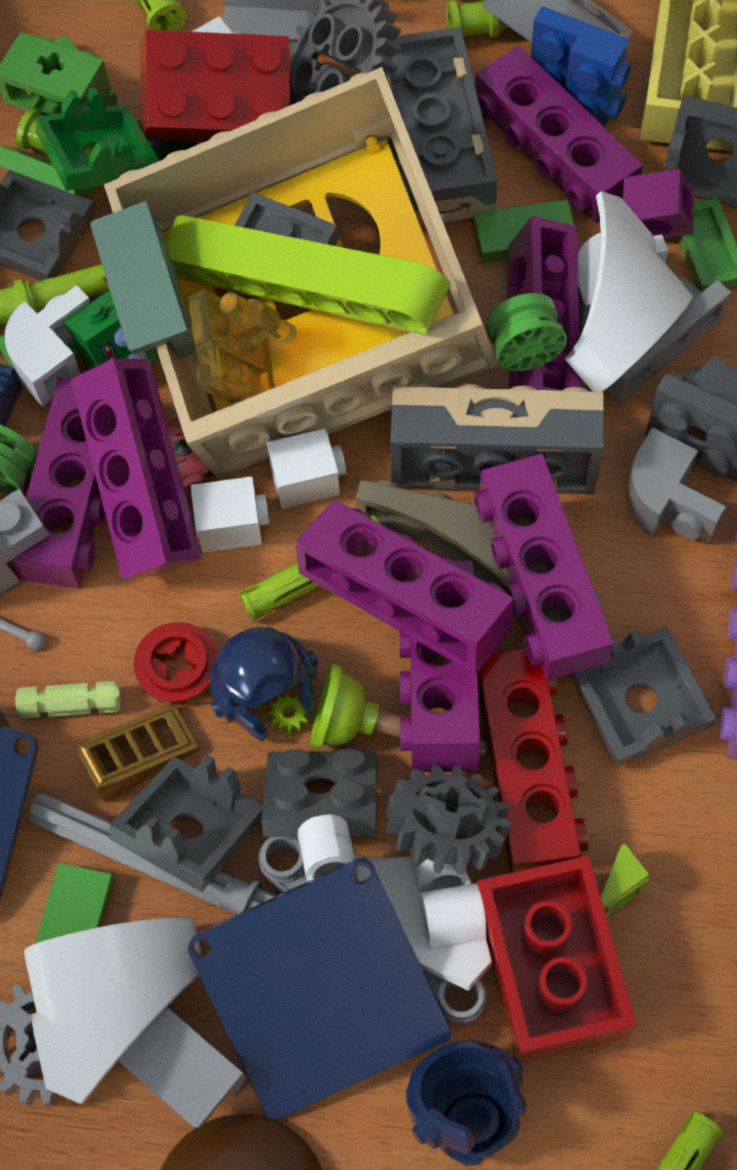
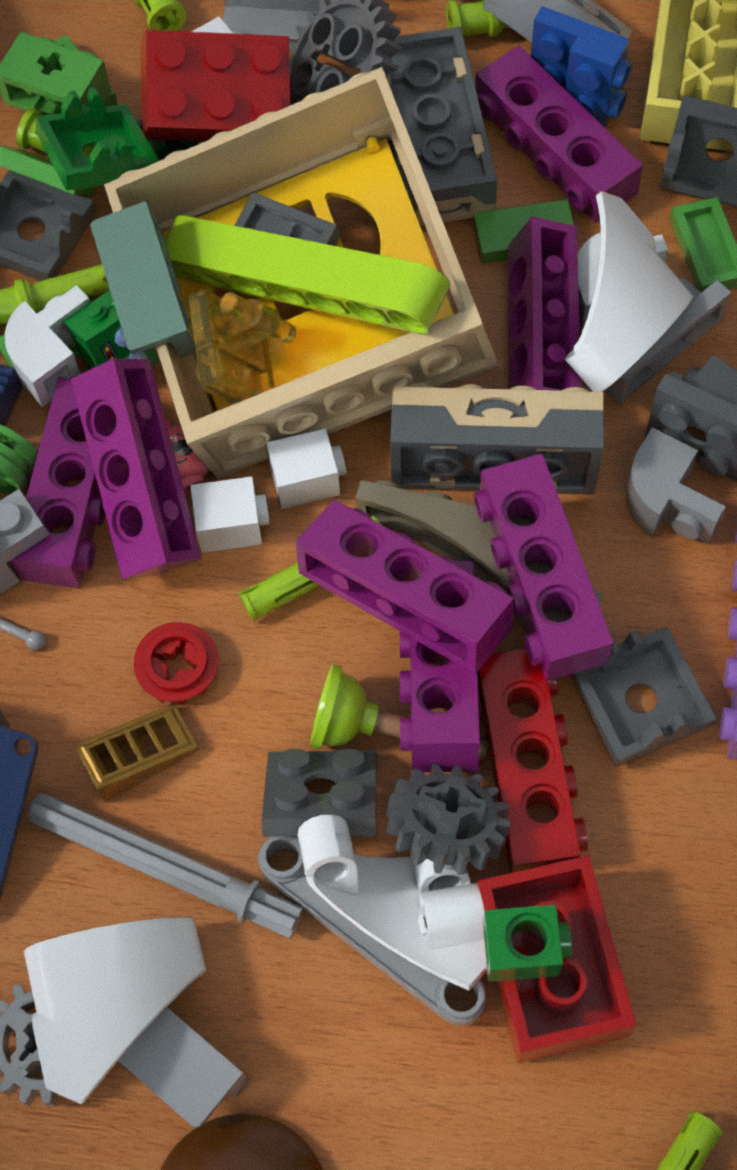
(68, 699): yellowish green axle -> none
(75, 901): bright green tile -> none
(182, 793): dark grey piece -> none
(256, 669): dark blue helmet -> none
(288, 723): lime piece -> none
(319, 989): dark blue piece -> none
(466, 1100): dark blue helmet -> none
(508, 964): none -> green brick
(525, 332): bright green wheel -> none
(624, 882): lime slope -> none
(662, 202): magenta brick -> none

